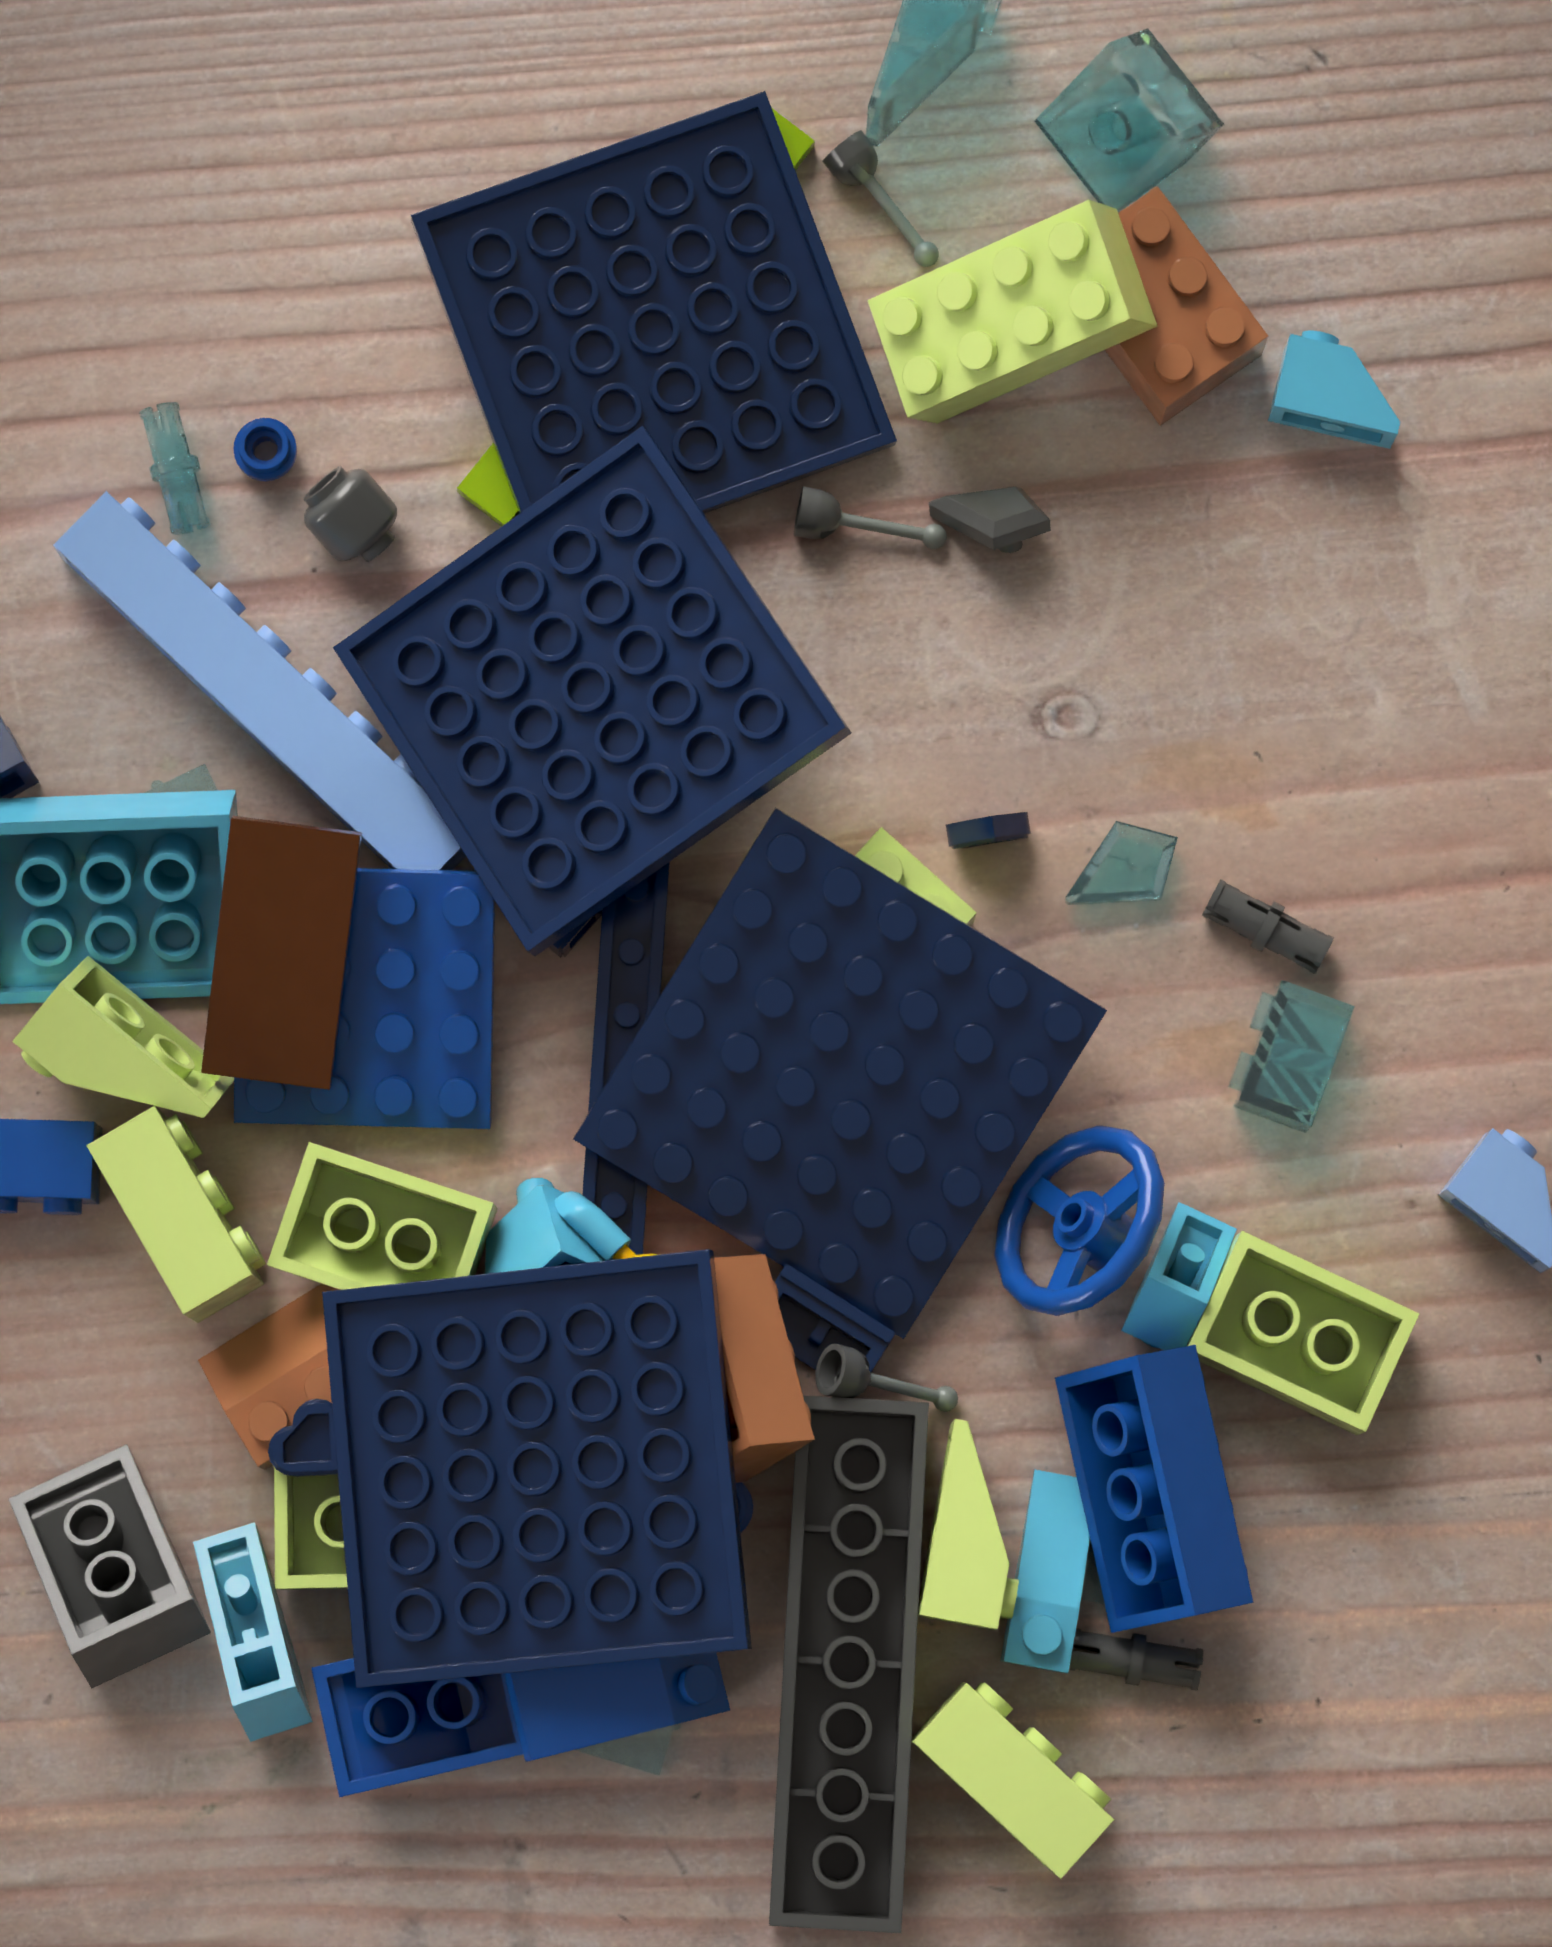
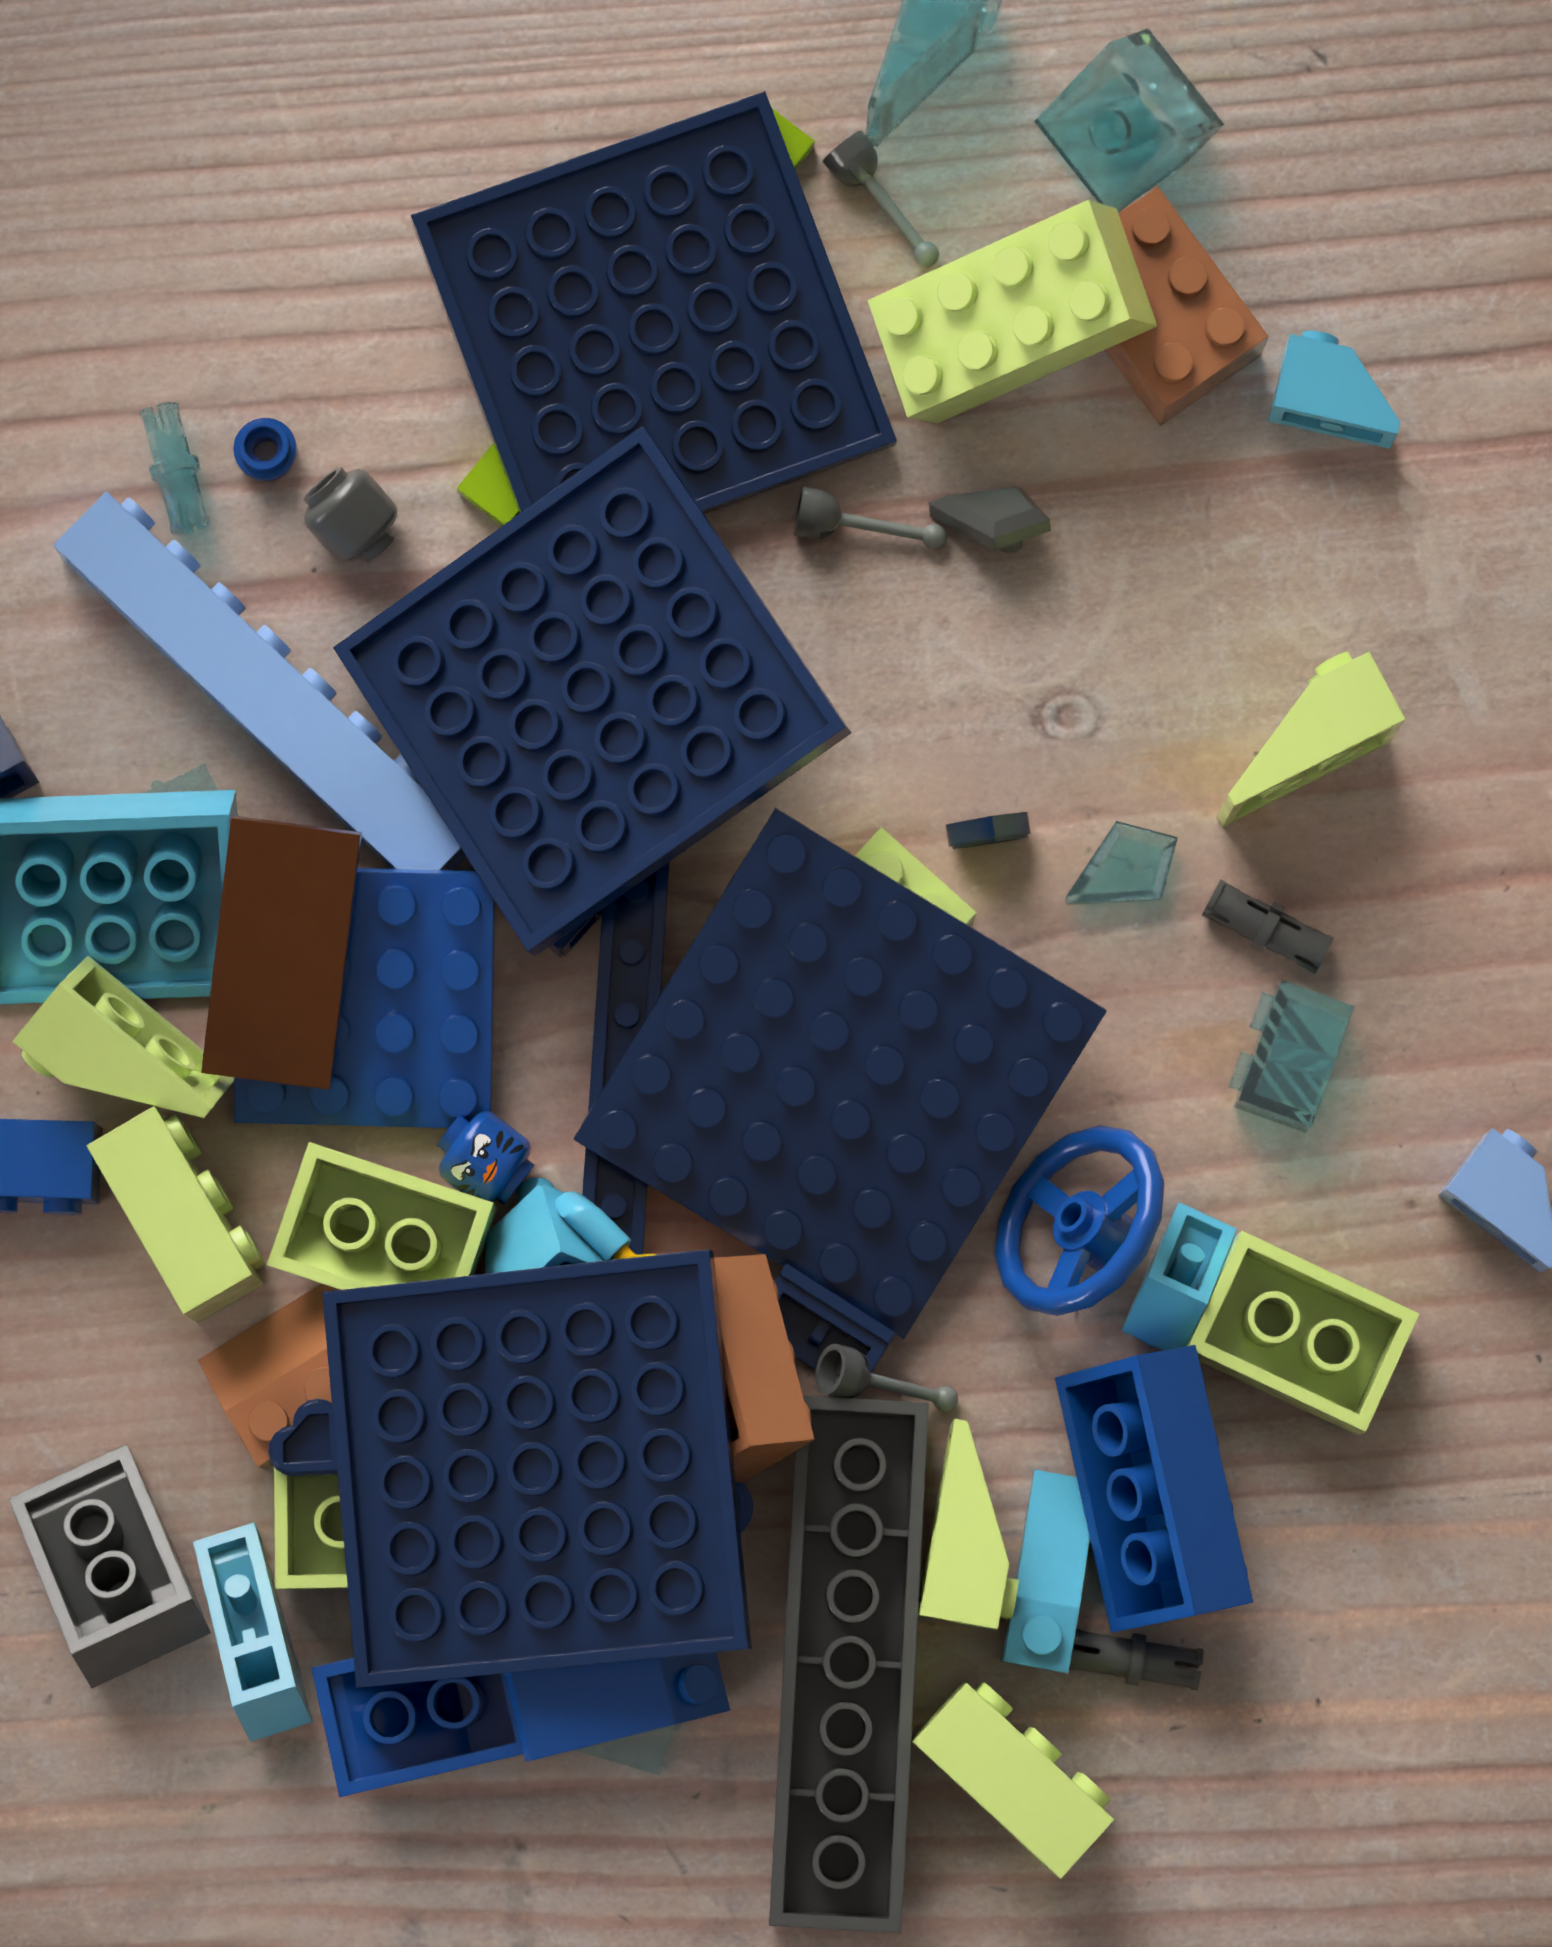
(484, 1157): none -> blue head
(1331, 724): none -> yellowish green slope

